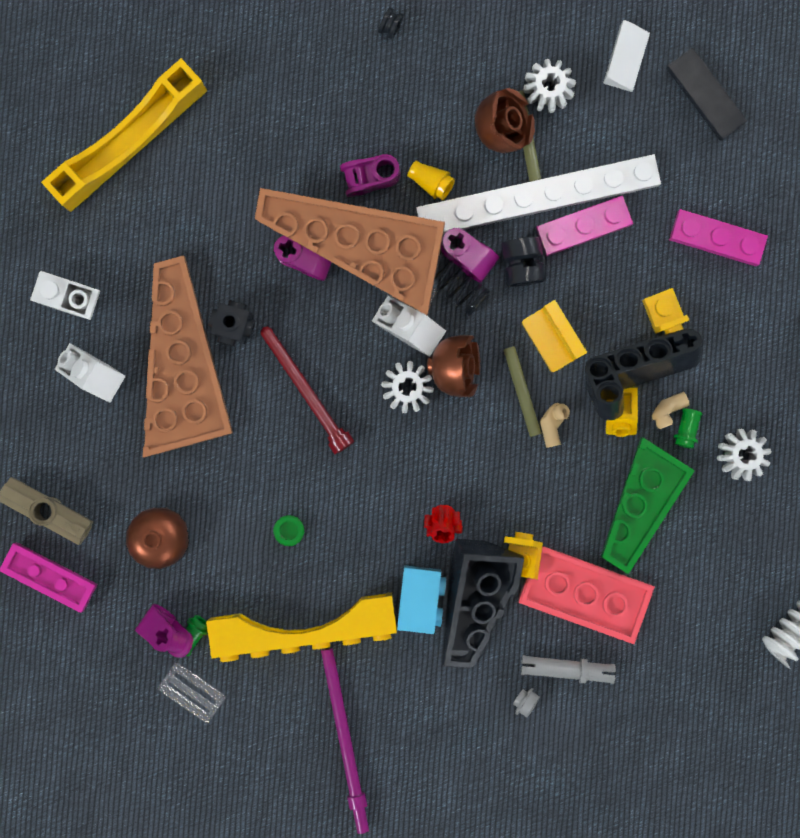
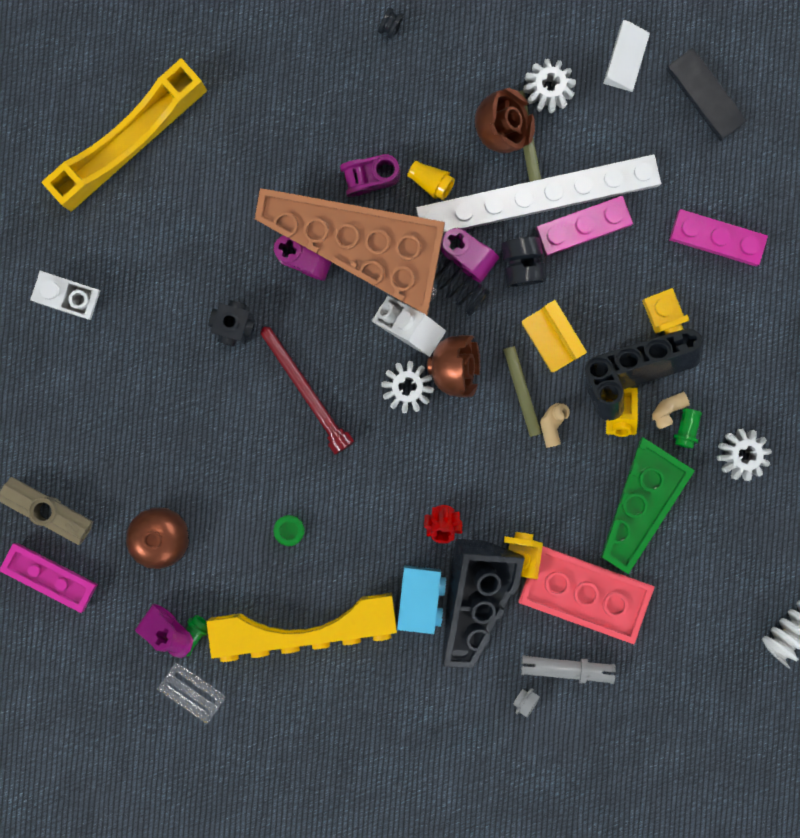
(89, 373): white slope -> none
(182, 379): nougat wing -> none
(357, 798): magenta bar -> none

